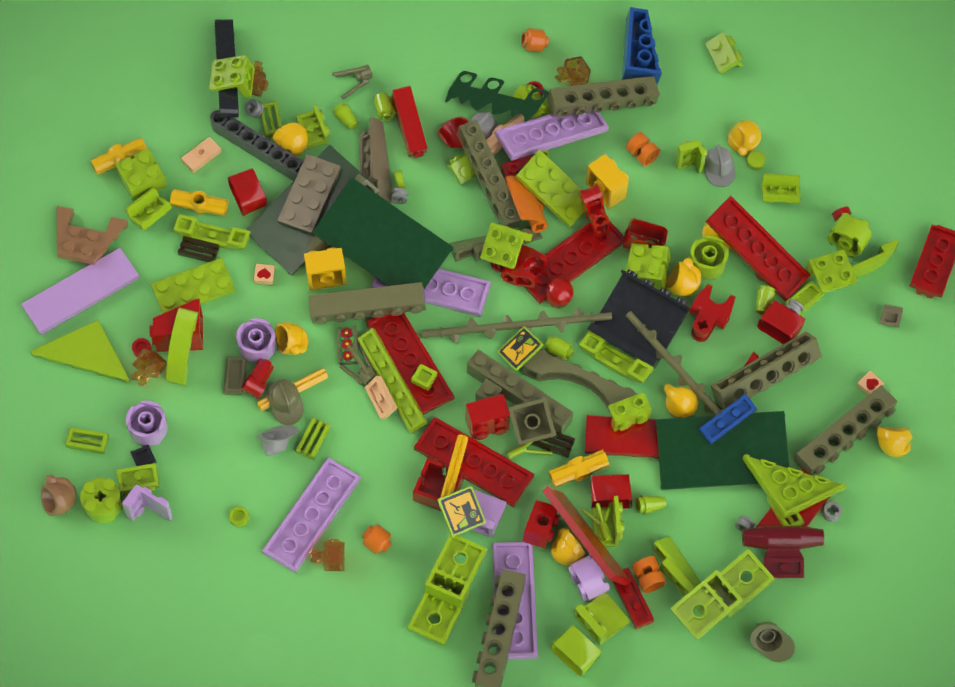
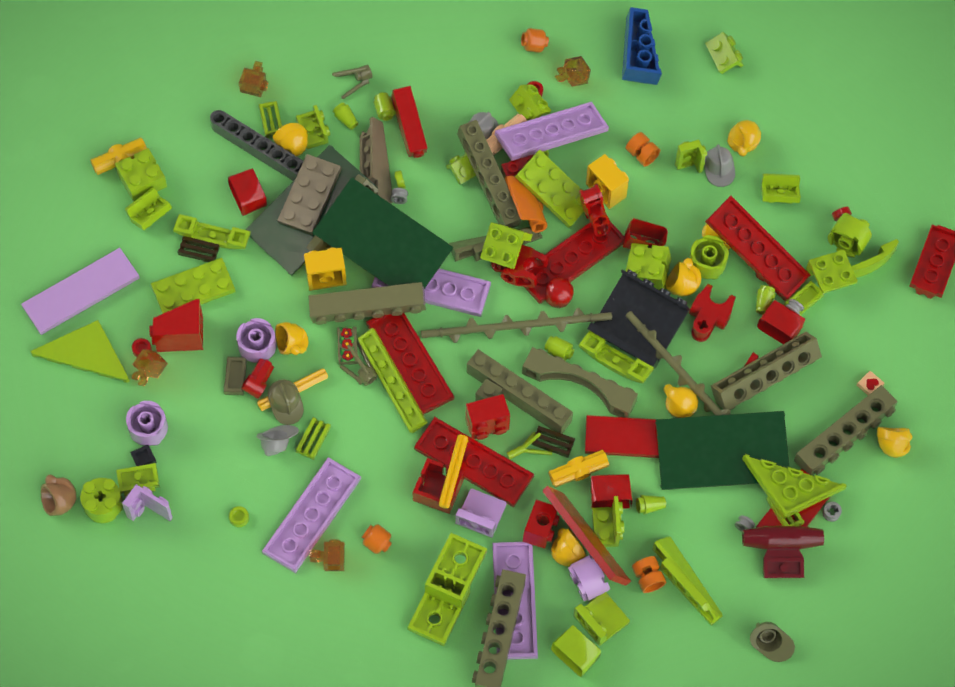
(83, 243): medium nougat wing -> none
(88, 433): lime tile -> none
(180, 346): lime slope -> none
(201, 155): light nougat plate -> none
(209, 204): yellow piece -> none
(225, 49): black beam -> none
(233, 73): lime bracket -> none
(254, 112): light grey bush -> none
(264, 274): light nougat tile -> none
(381, 397): light nougat plate -> none
(424, 377): lime plate -> none
(449, 130): red helmet -> none
(461, 511): piece -> none
(500, 102): dark green piece -> none
(520, 348): piece -> none
(532, 421): olive slope -> none
(603, 523): lime plant -> none
(610, 91): olive brick -> none
(630, 411): lime bracket -> none
(634, 602): red tile -> none
(722, 594): lime bracket -> none
(727, 419): blue tile -> none
(756, 160): lime tile -> none
(891, 315): dark tan tile -> none

